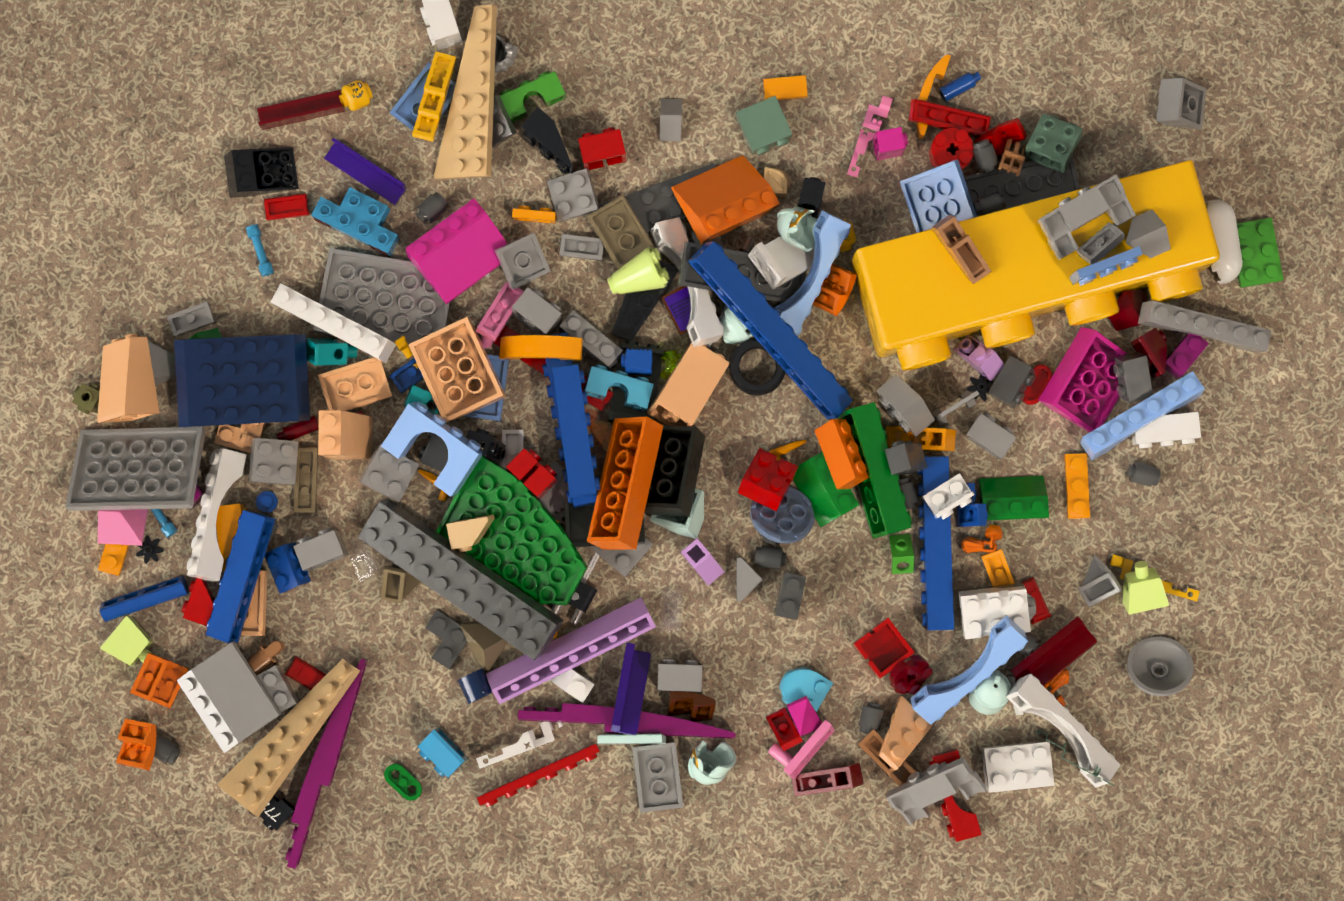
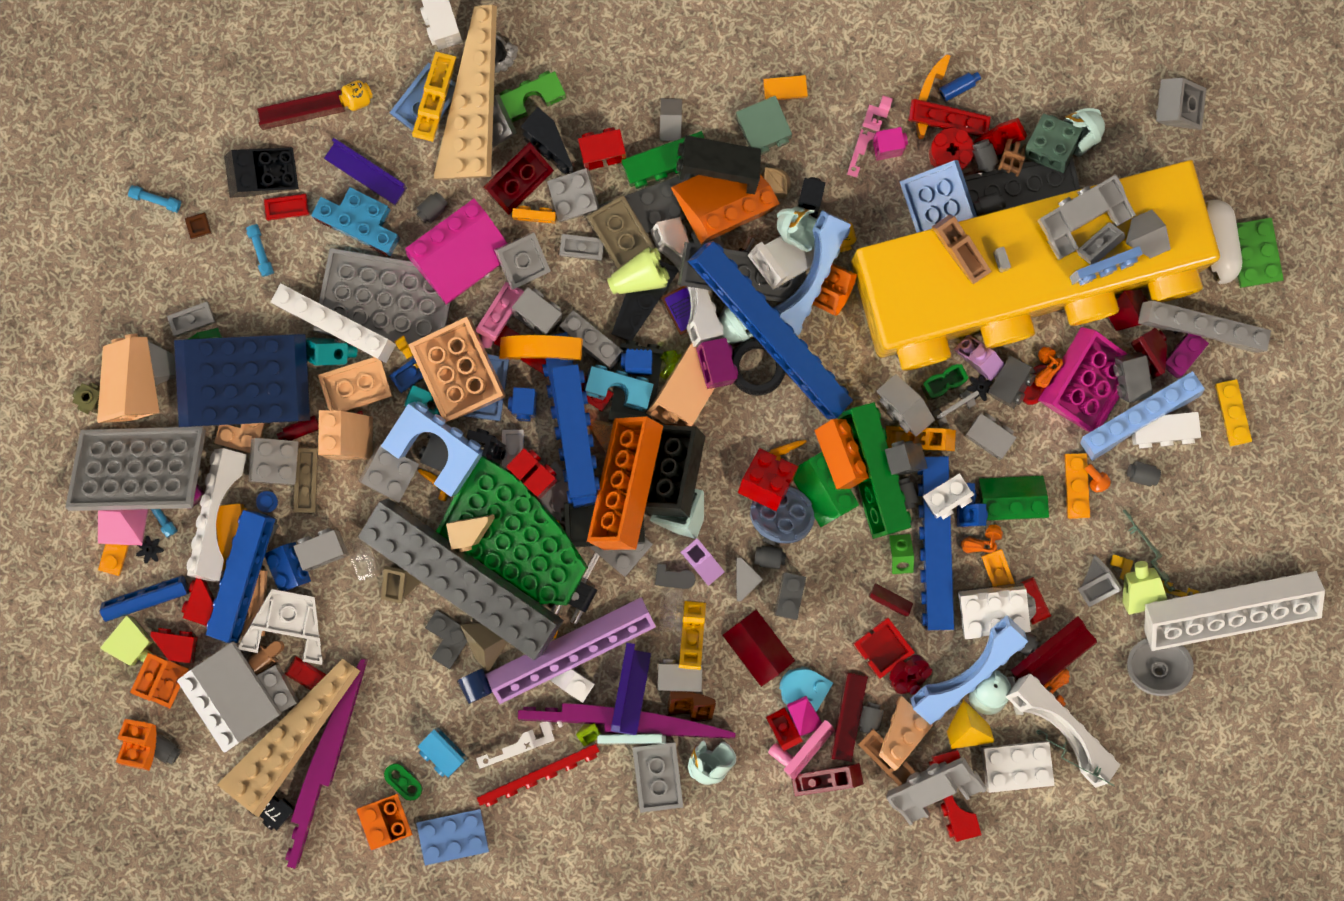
(137, 193): none -> dark azure bar
(175, 646): none -> red slope
(198, 225): none -> reddish brown tile
(287, 615): none -> white wing
(384, 821): none -> orange slope
(452, 837): none -> medium blue plate
(518, 178): none -> dark red slope
(523, 404): none -> blue brick
(588, 734): none -> lime slope
(653, 163): none -> green brick
(683, 579): none -> dark grey leg
(692, 635): none -> yellow slope
(717, 363): none -> magenta brick
(720, 161): none -> pearl dark grey panel
(758, 648): none -> dark red slope
(848, 717): none -> dark red panel
(891, 600): none -> dark red slope
(940, 383): none -> green brick
(968, 728): none -> yellow slope
(1002, 259): none -> light grey tile
(1046, 356): none -> orange piece
(1093, 128): none -> light aqua helmet
(1099, 481): none -> orange plate
(1163, 574): none -> sand green piece
(1233, 412): none -> yellow plate
(1234, 610): none -> white brick

